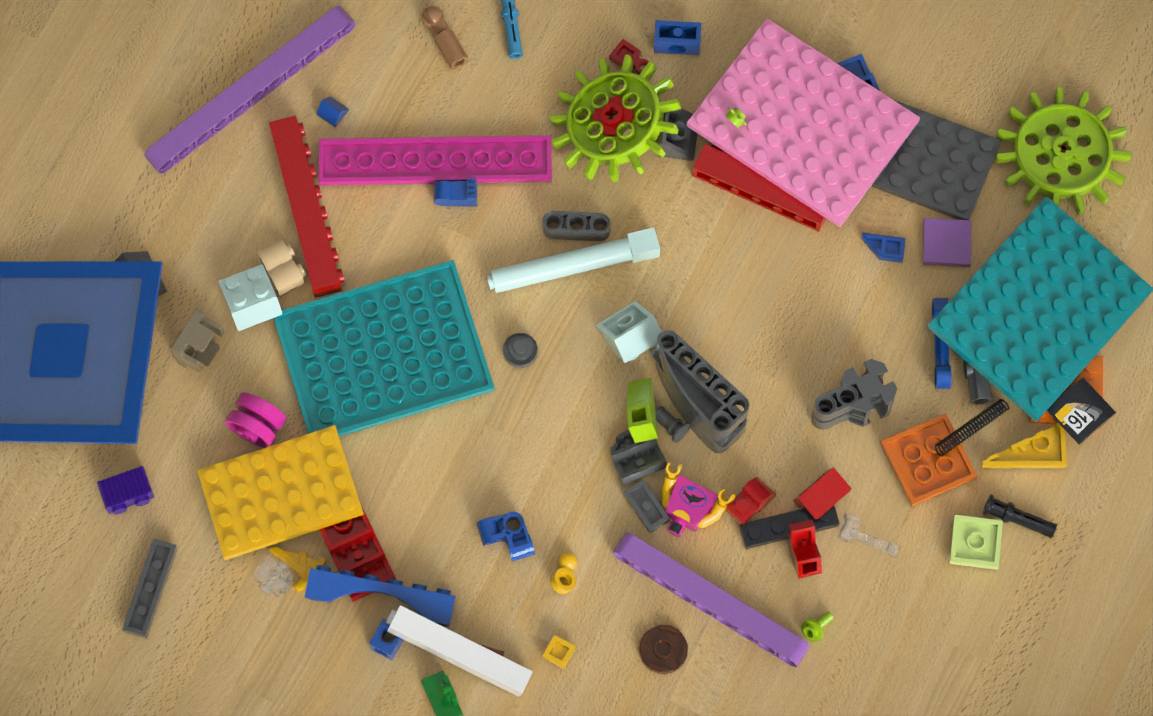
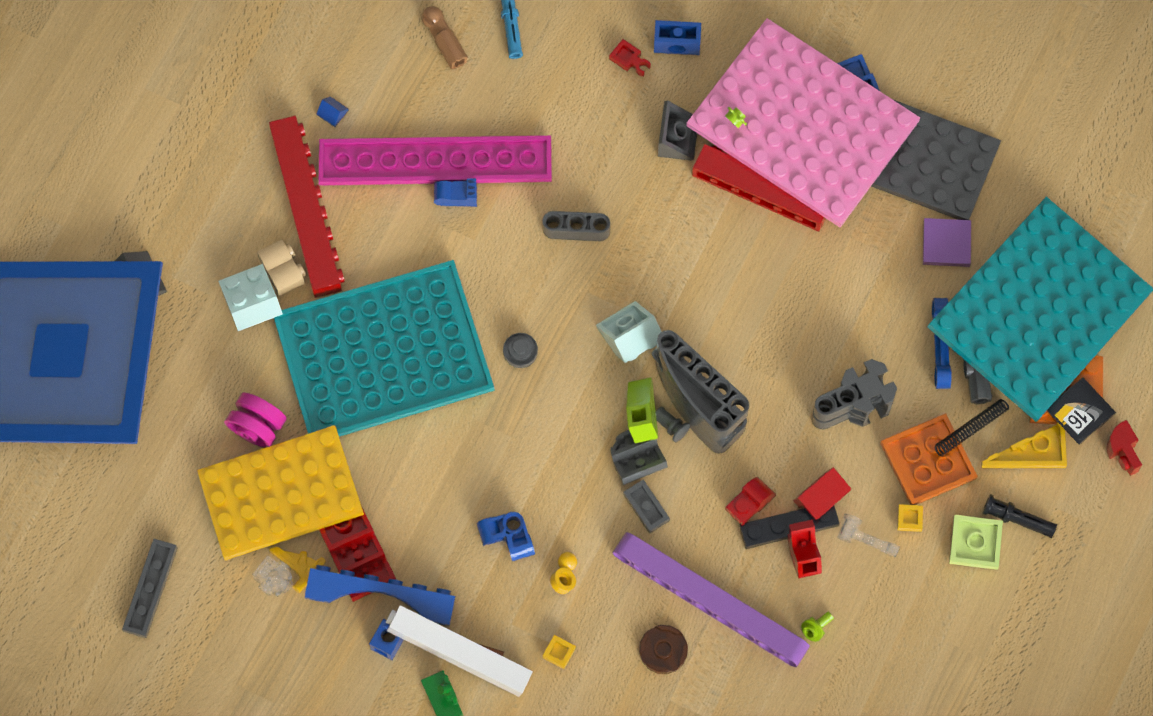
(126, 490): dark purple brick -> none
(195, 342): dark tan panel -> none
(249, 89): medium lavender beam -> none
(615, 118): lime gear -> none
(635, 247): light aqua brick -> none
(690, 503): torso -> none
(885, 247): blue tile -> none
(910, 518): none -> yellow plate
(1075, 156): lime gear -> none
(1121, 444): none -> red brick

